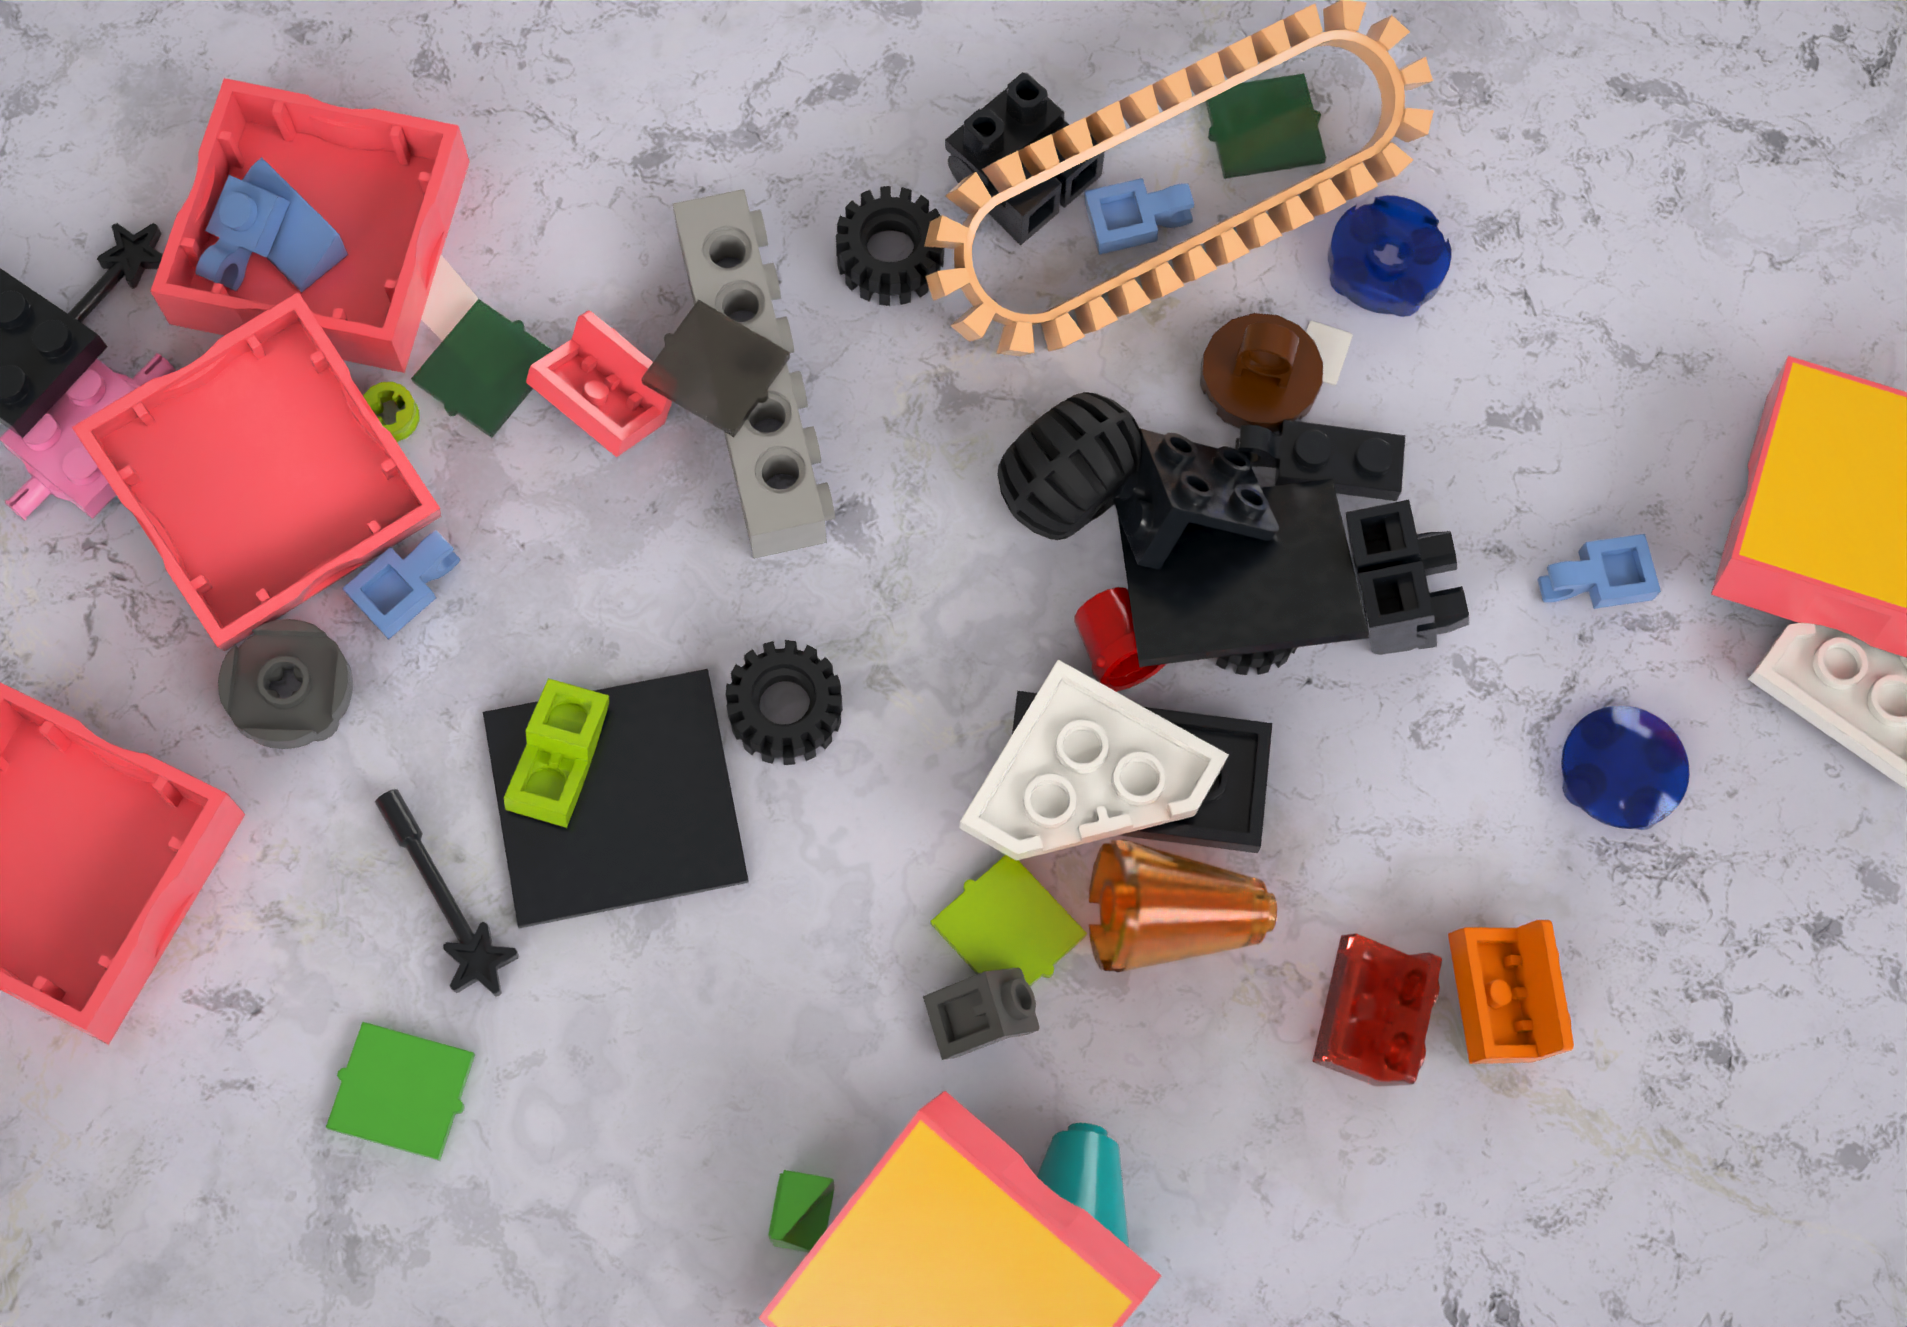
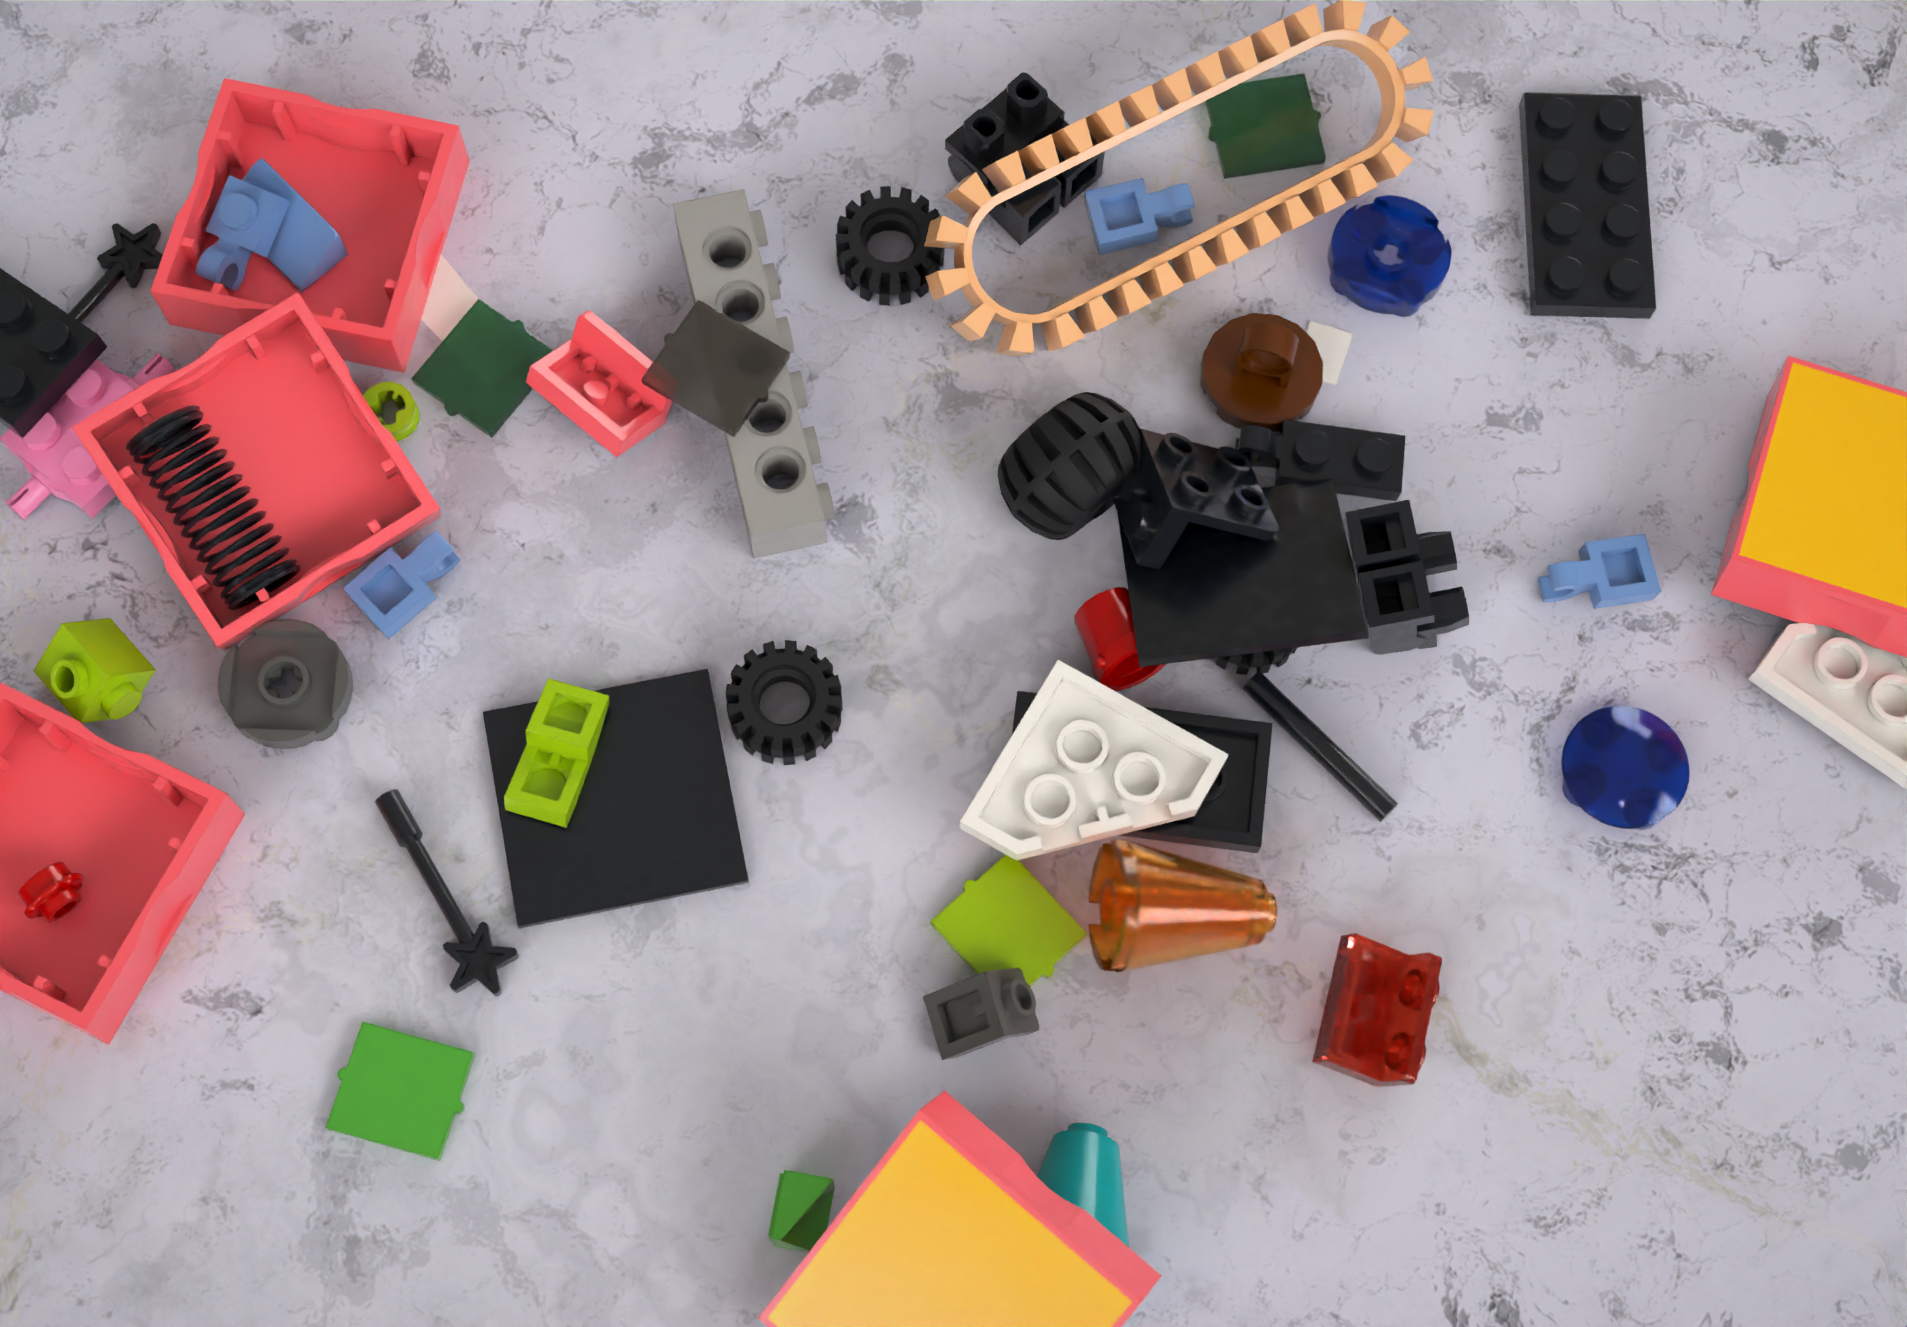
(51, 892): none -> red plate
(94, 670): none -> lime brick
(171, 434): none -> black piece
(1320, 746): none -> black bar
(1511, 993): orange bracket -> none
(1586, 206): none -> black plate

